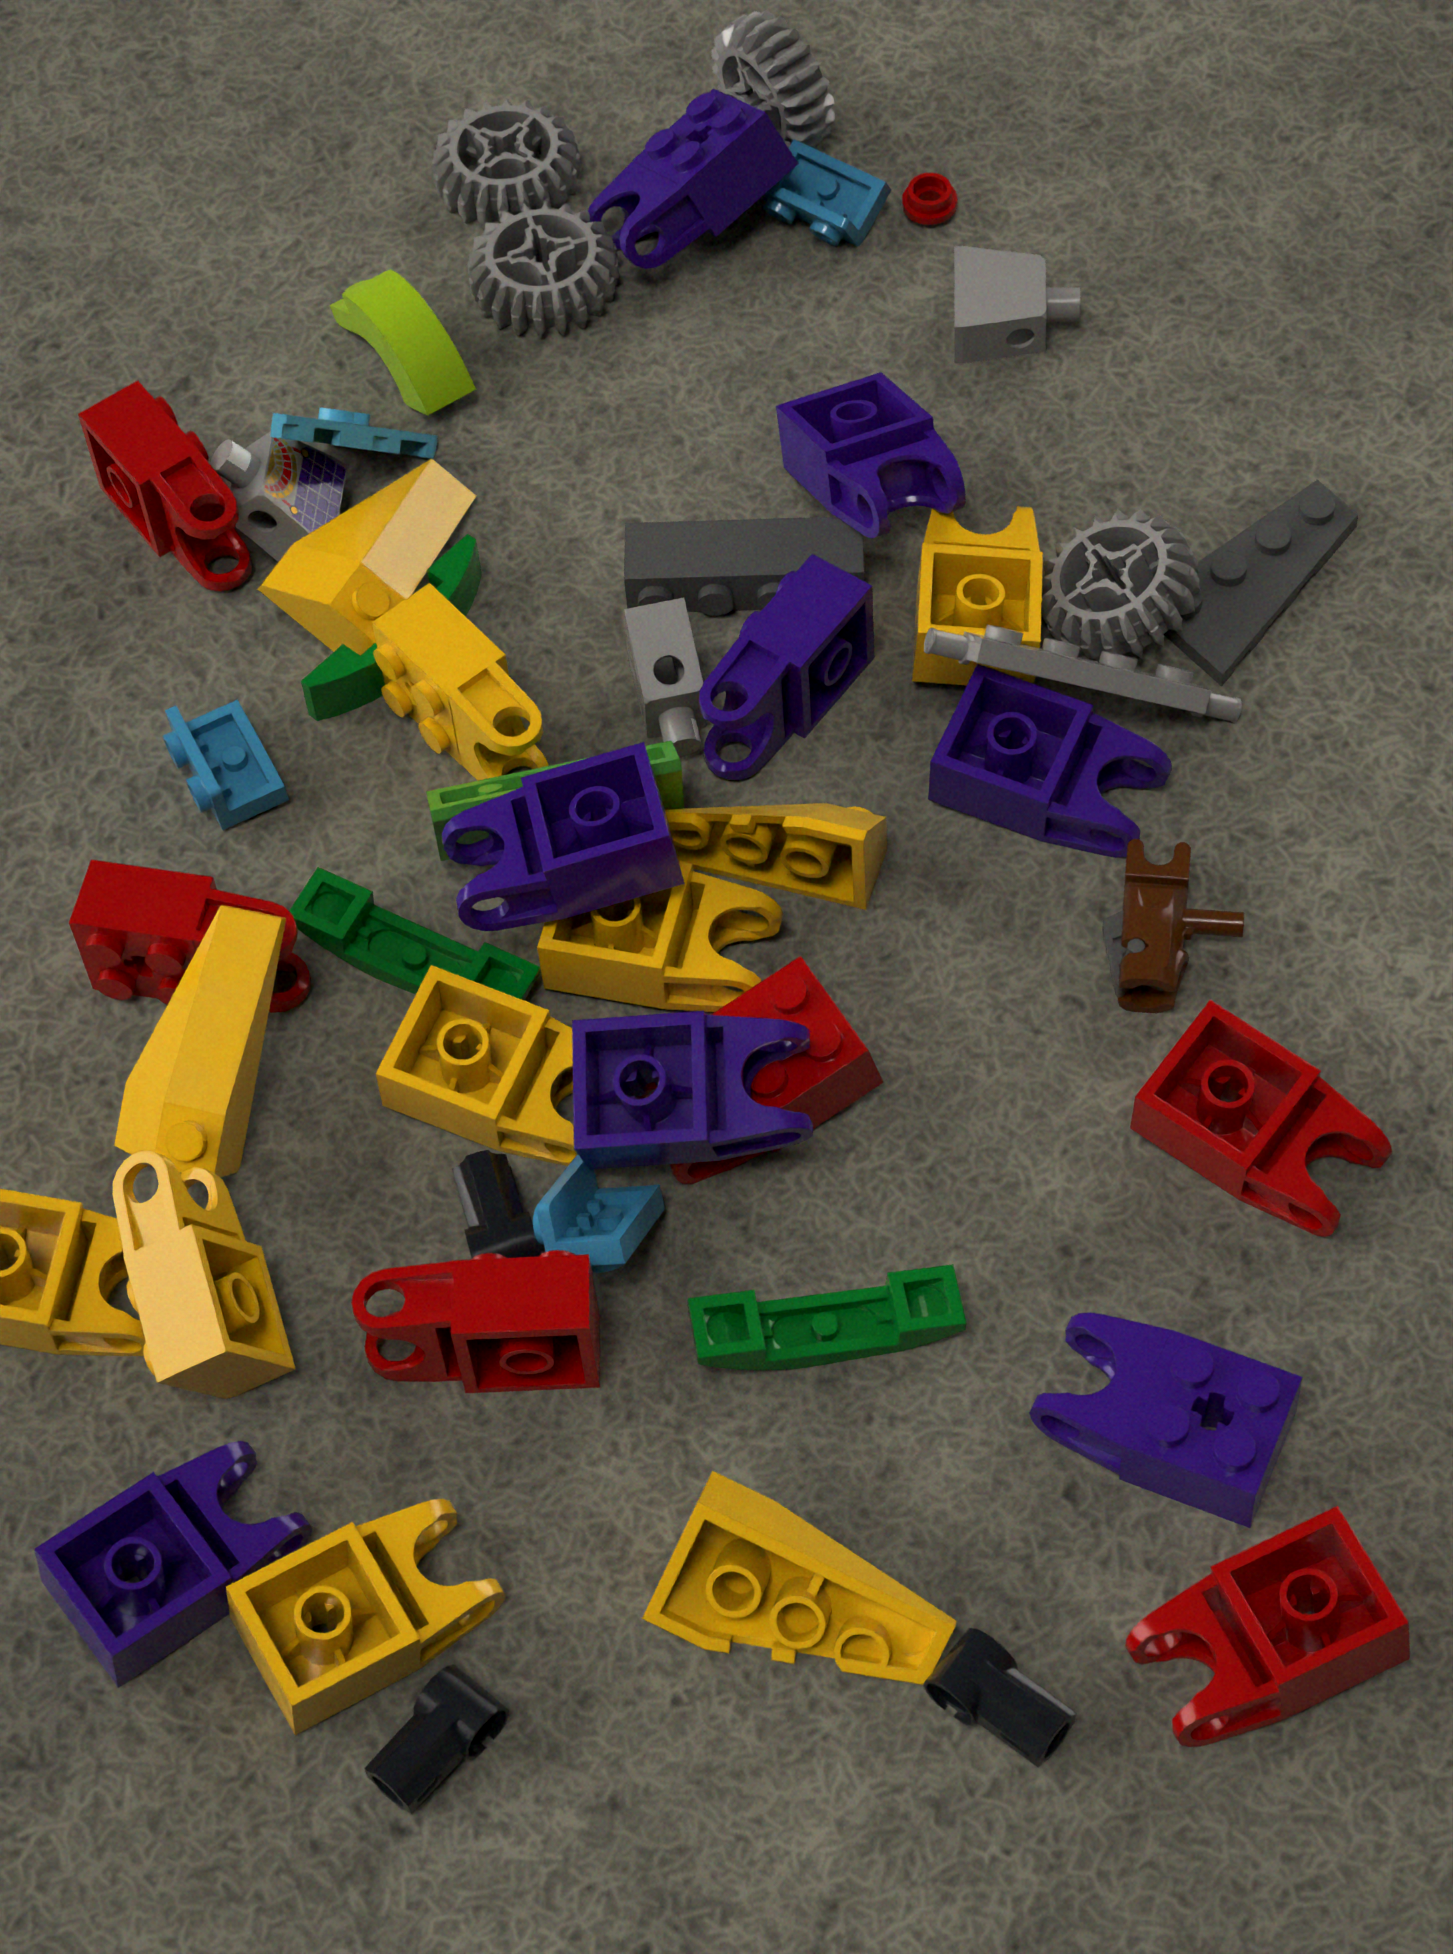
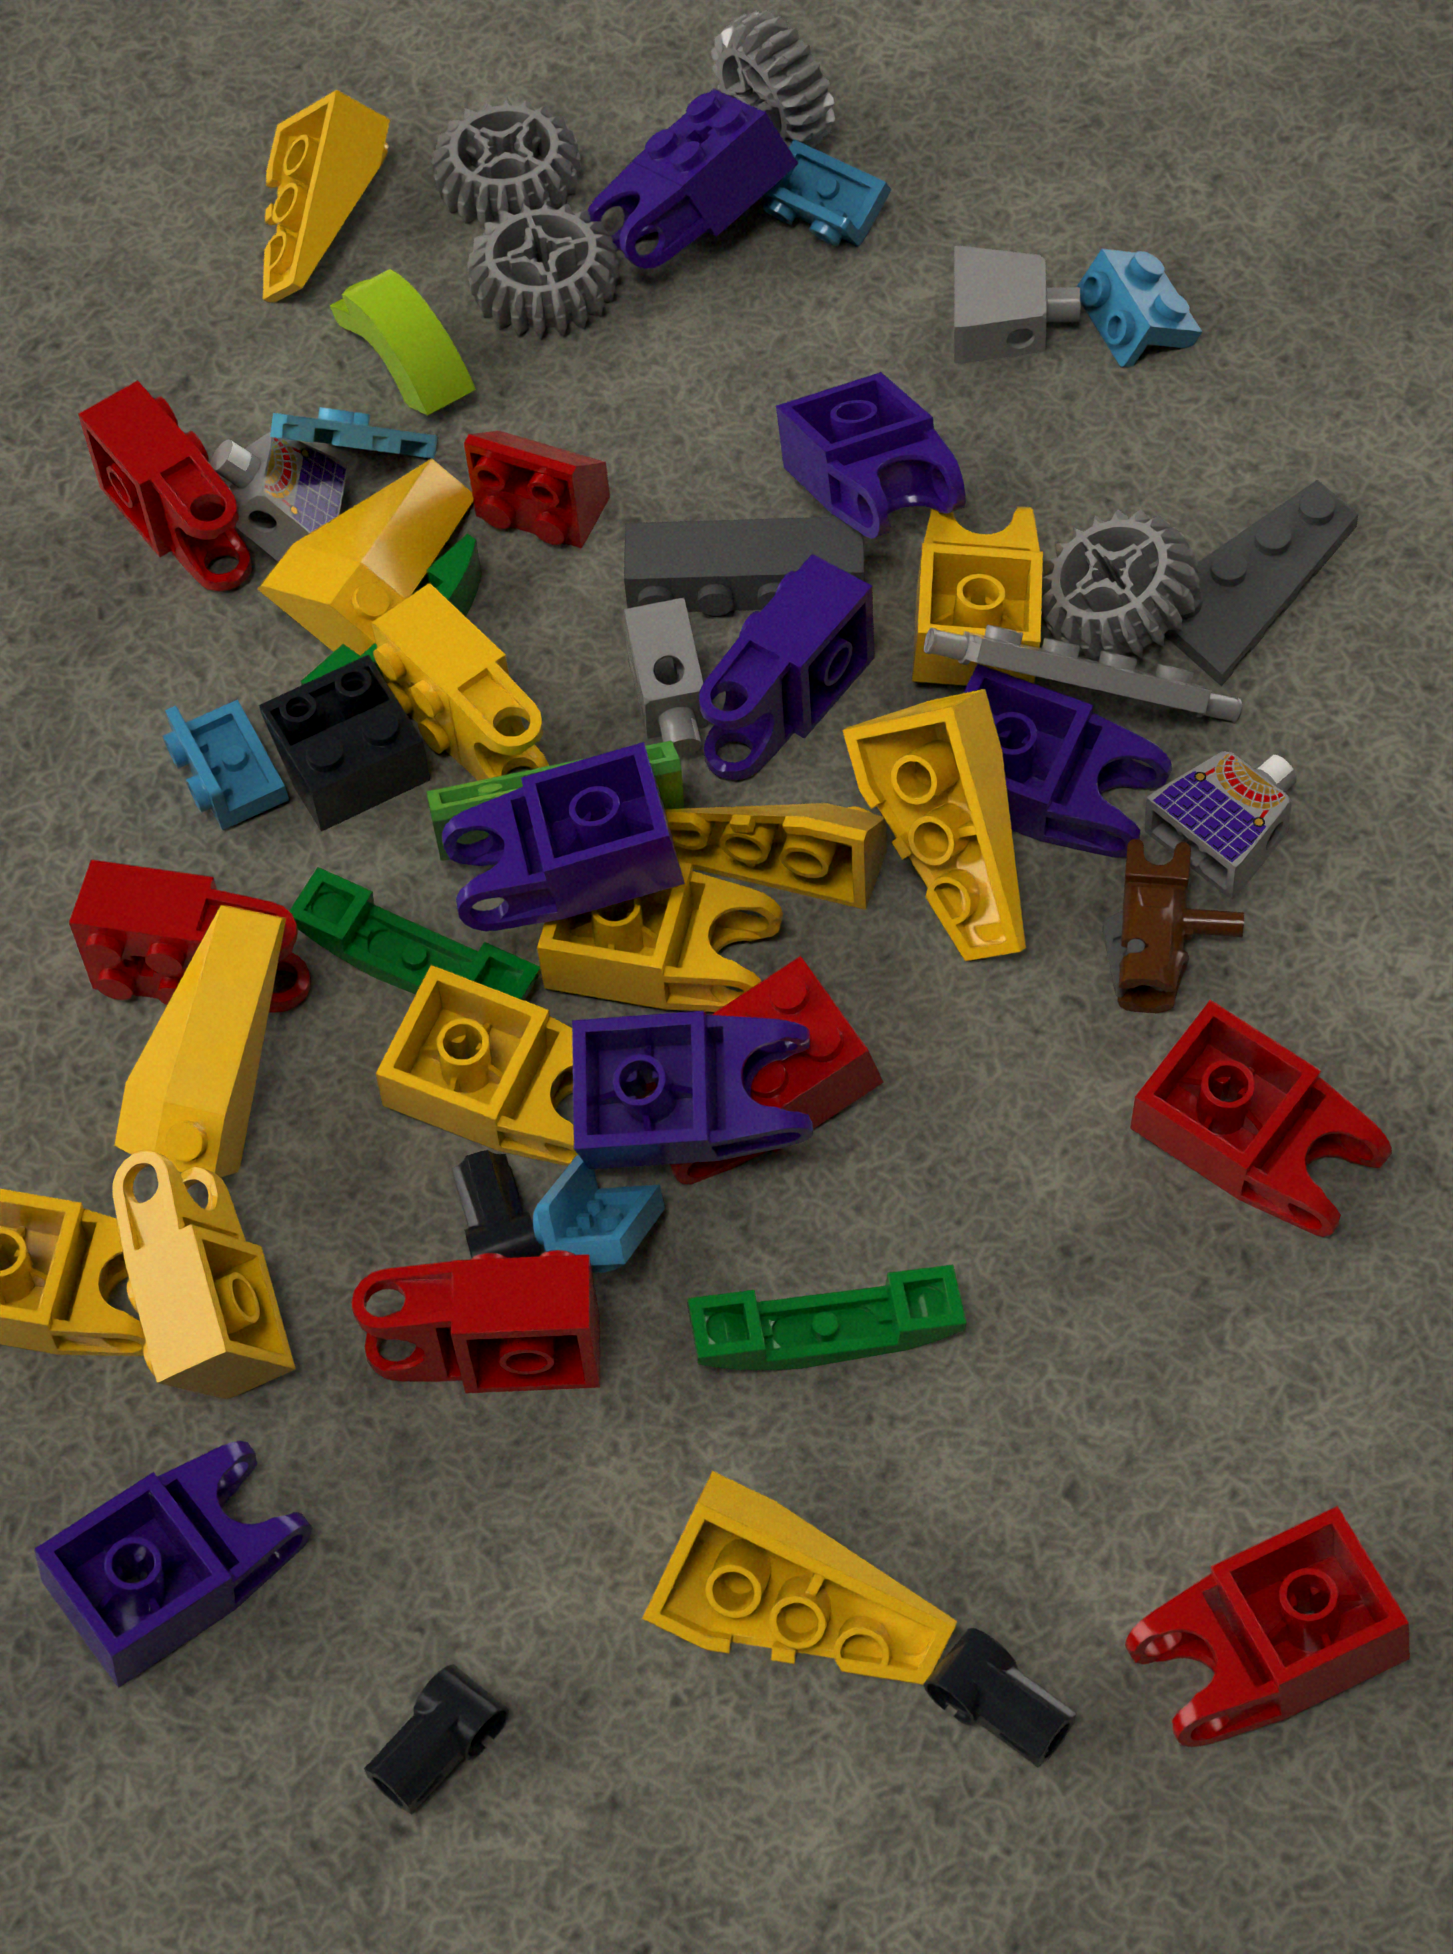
(321, 170): none -> yellow wedge
(346, 742): none -> black slope
(376, 1599): yellow brick -> none
(535, 487): none -> red slope
(929, 199): red plate -> none
(946, 800): none -> yellow wedge
(1135, 305): none -> dark azure bracket
(1155, 1413): dark purple brick -> none
(1225, 815): none -> torso

